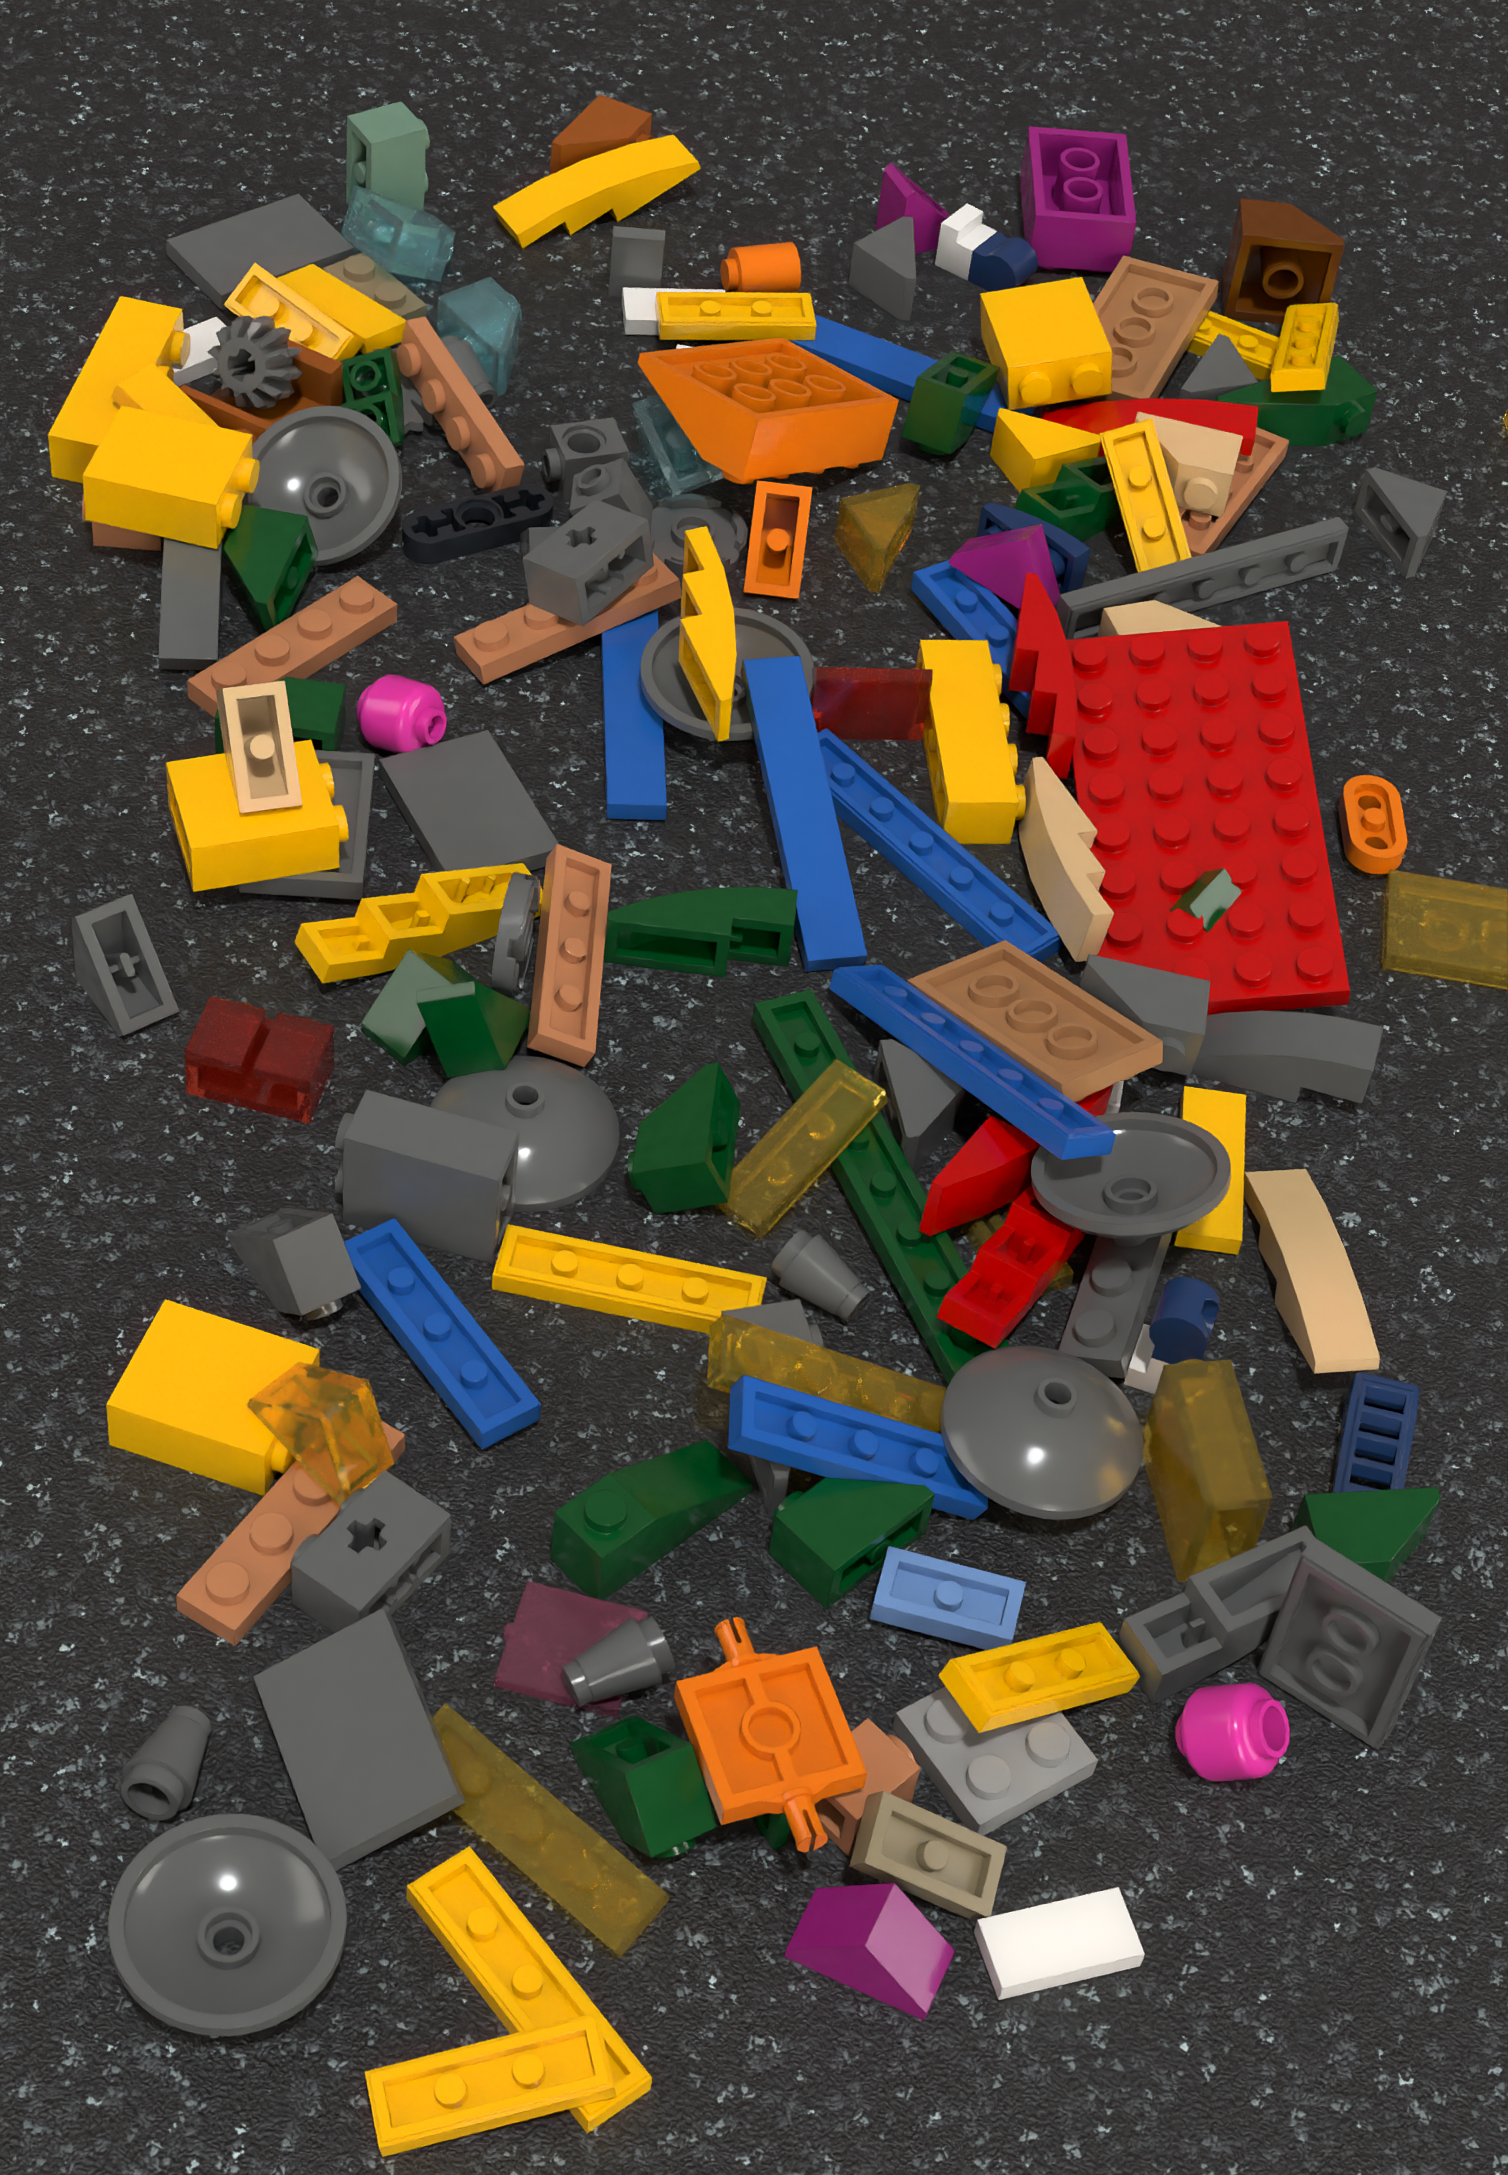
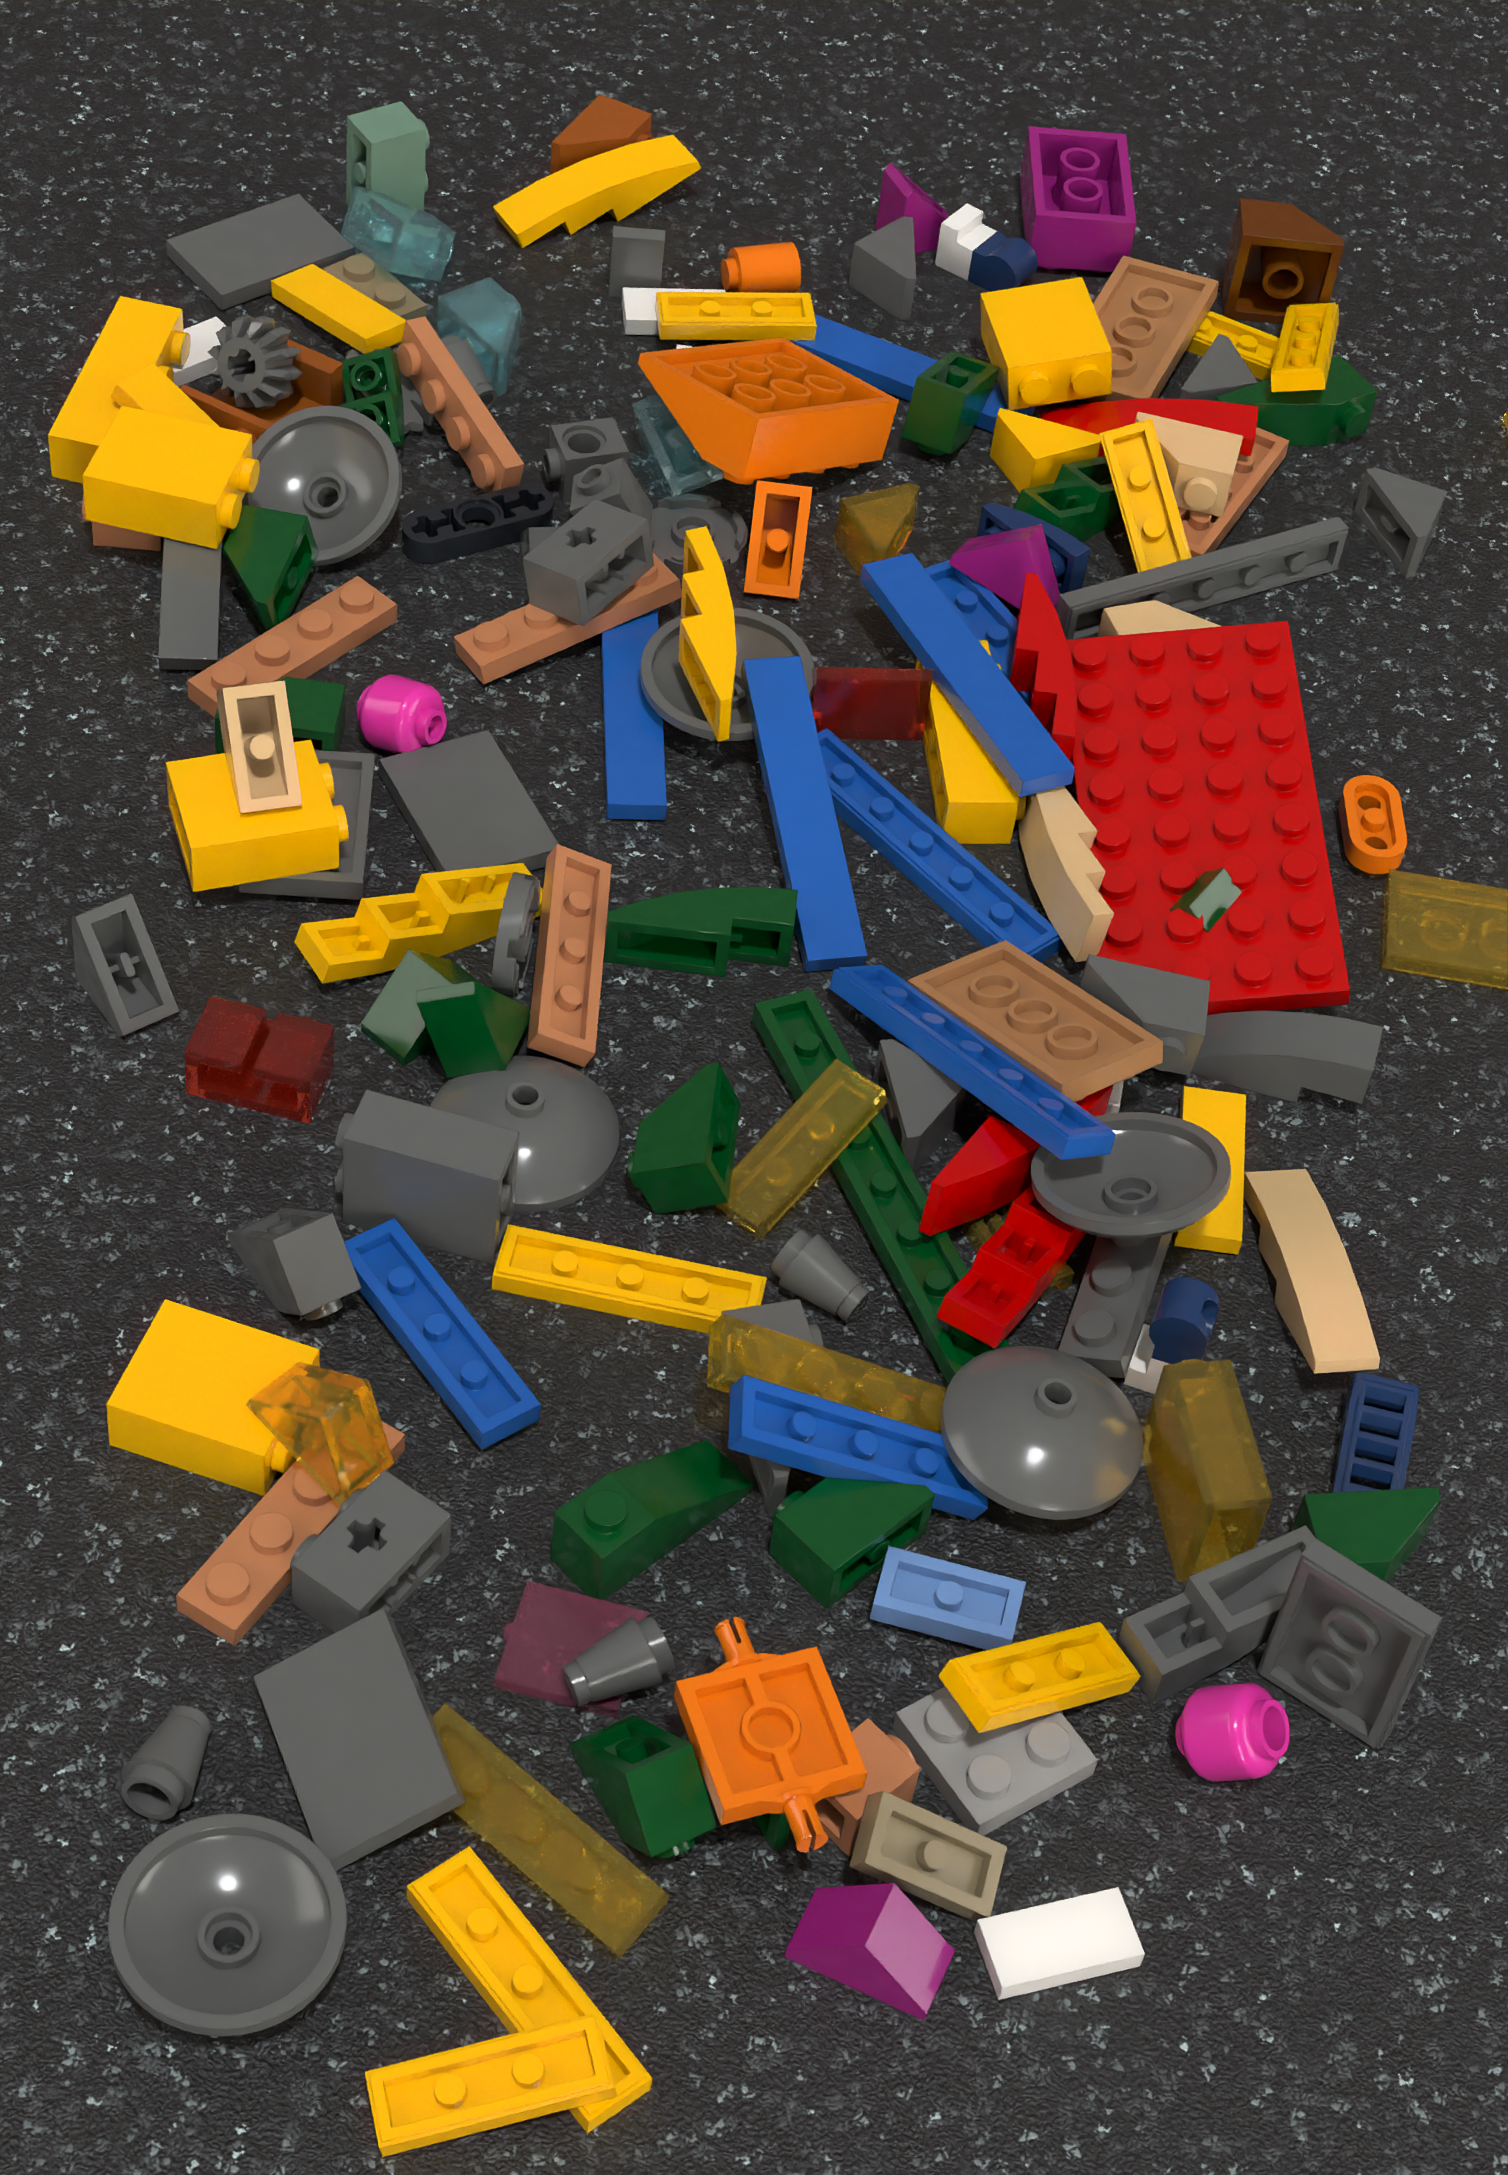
(265, 295): yellow tile -> none
(967, 675): none -> blue tile

